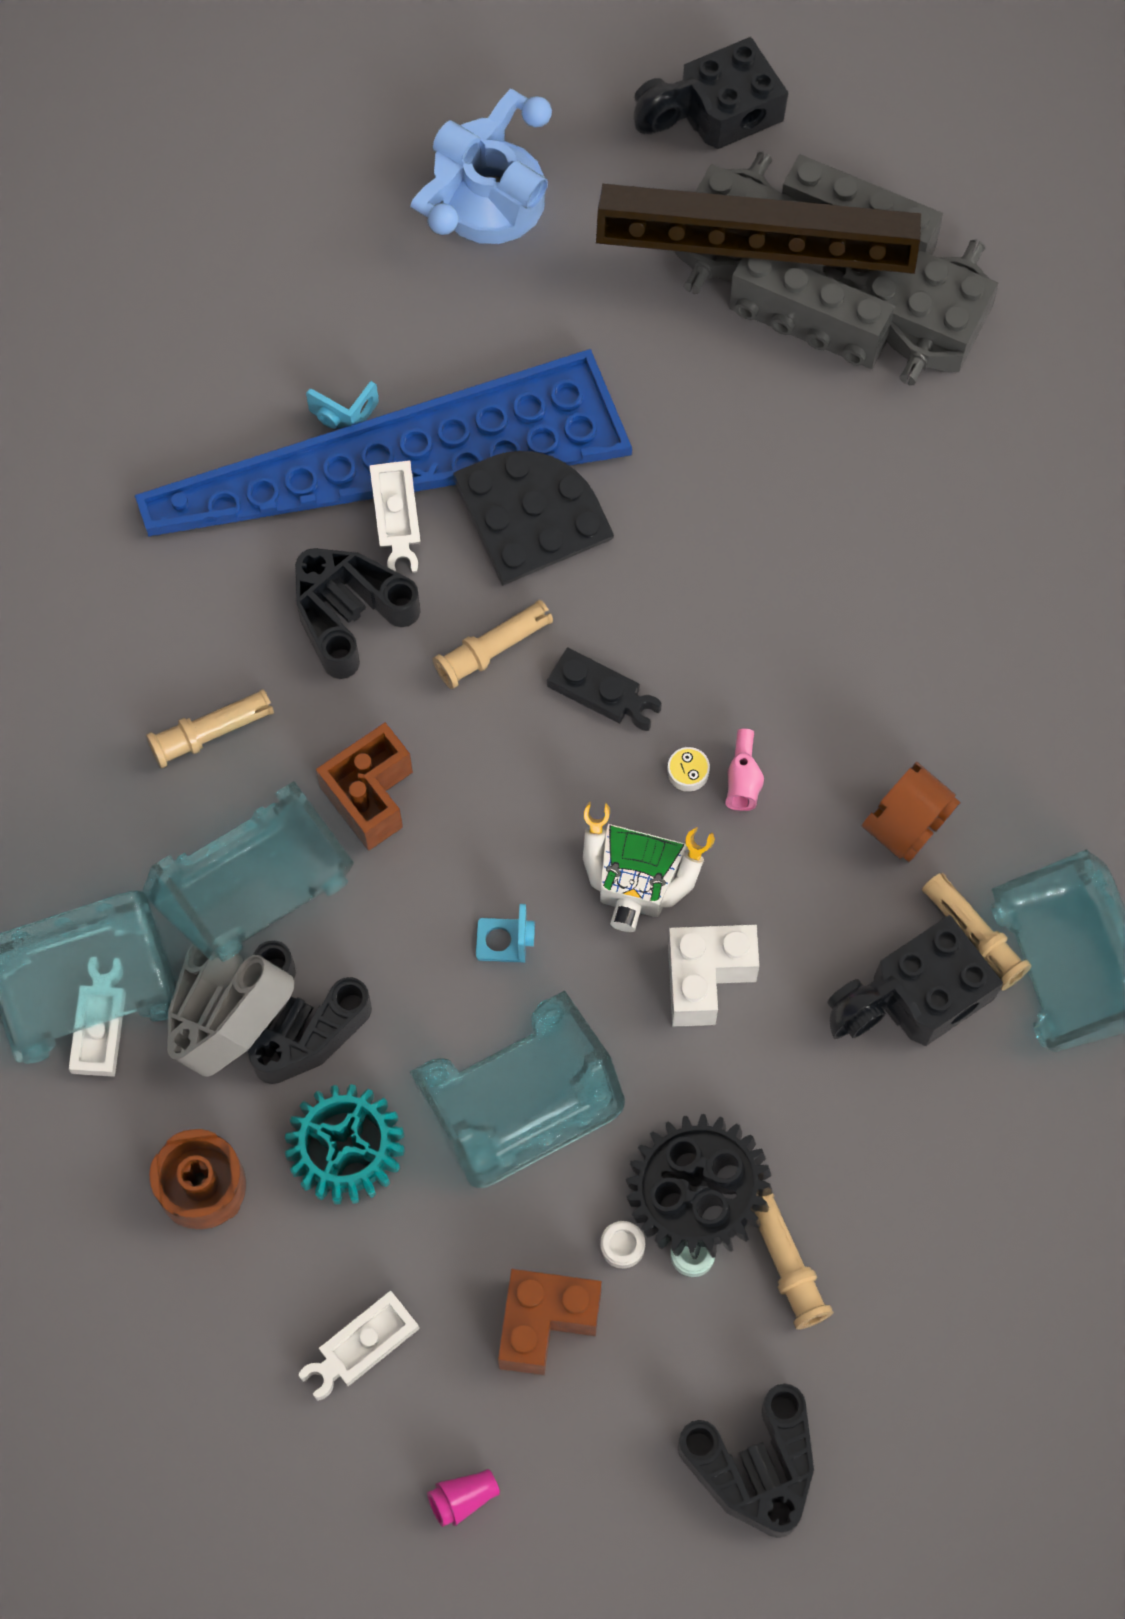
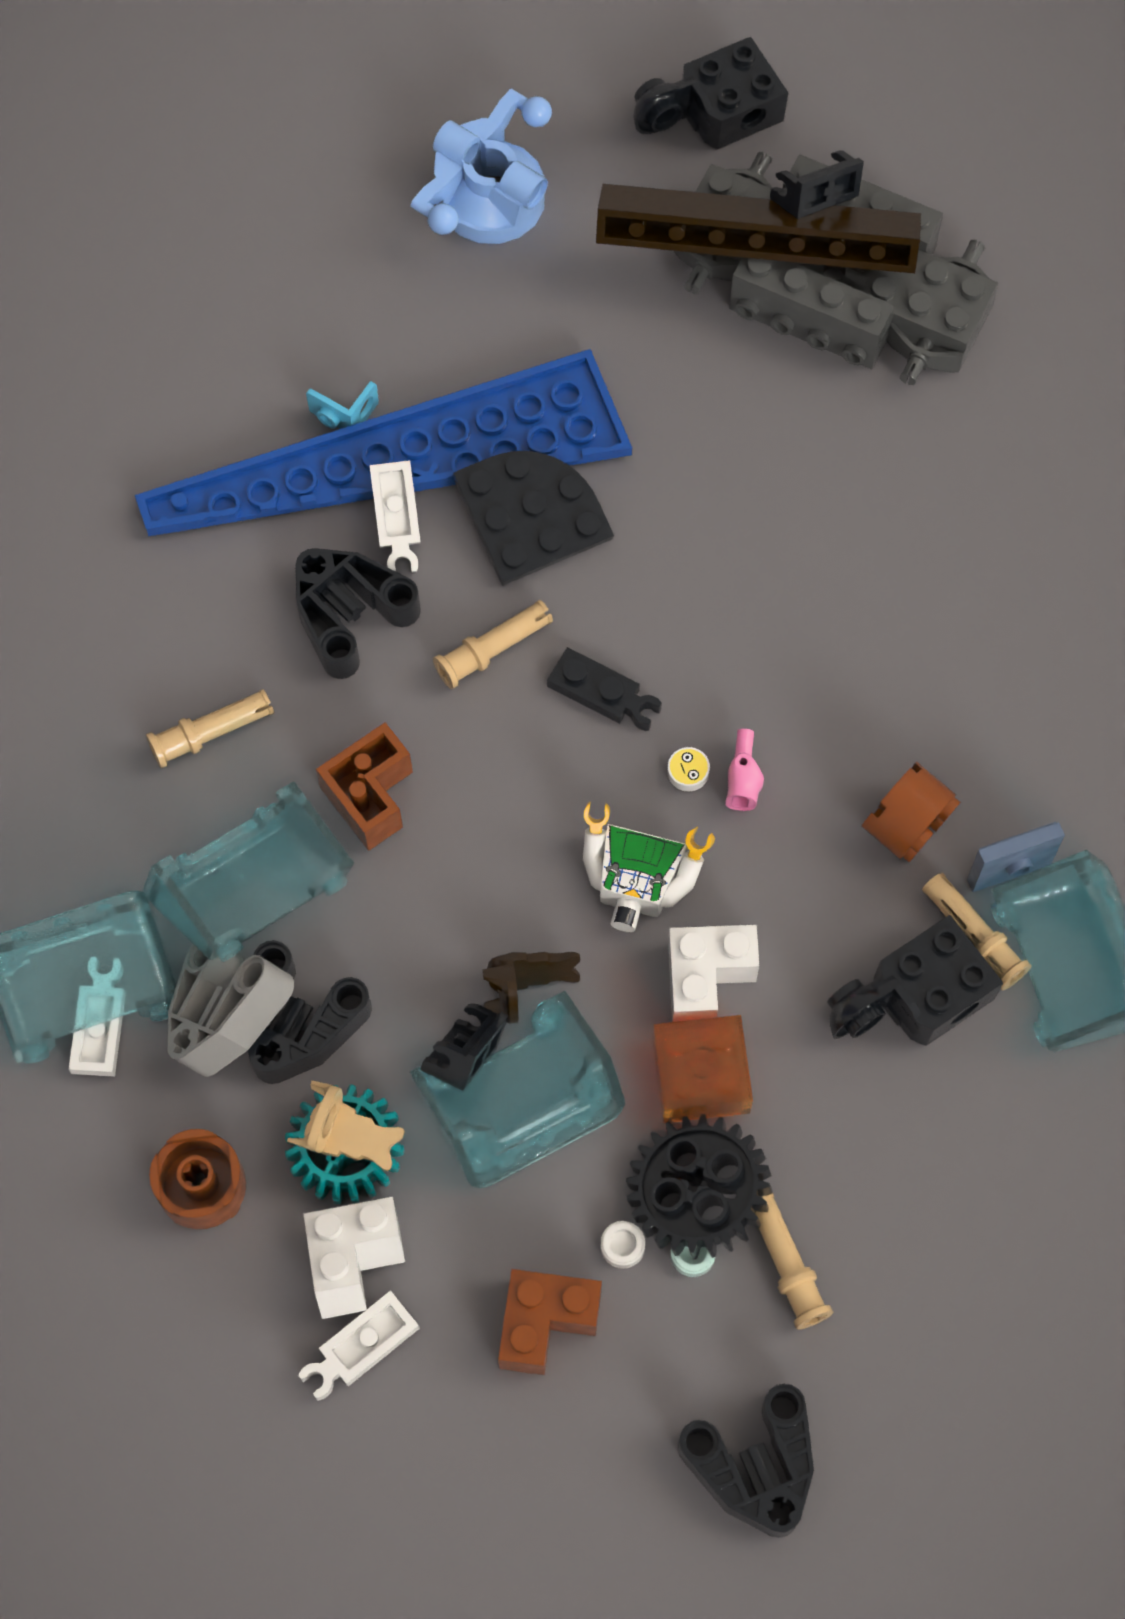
(339, 1130): none -> tan hair
(344, 1244): none -> white brick
(460, 1497): dark pink cone -> none
(466, 1047): none -> black hinge
(520, 970): none -> dark brown hair
(521, 933): medium azure bracket -> none
(702, 1068): none -> clear orange brick
(820, 188): none -> black hinge
(1015, 856): none -> sand blue plate

